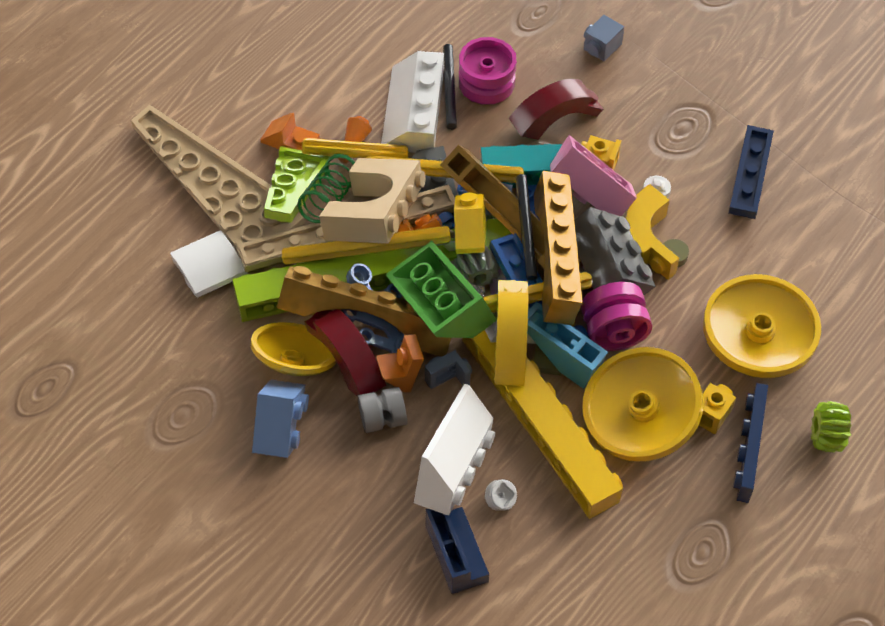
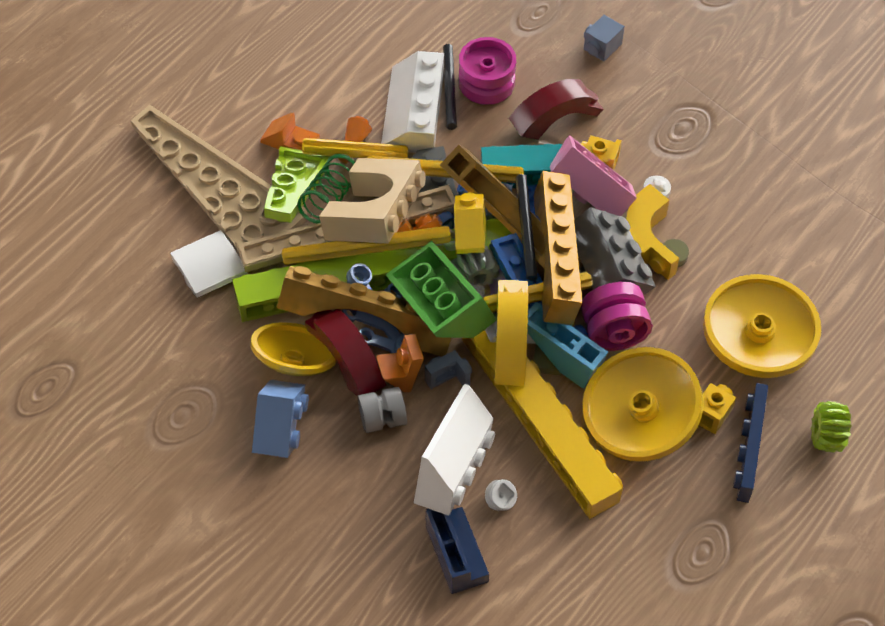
(751, 172): dark blue plate -> none

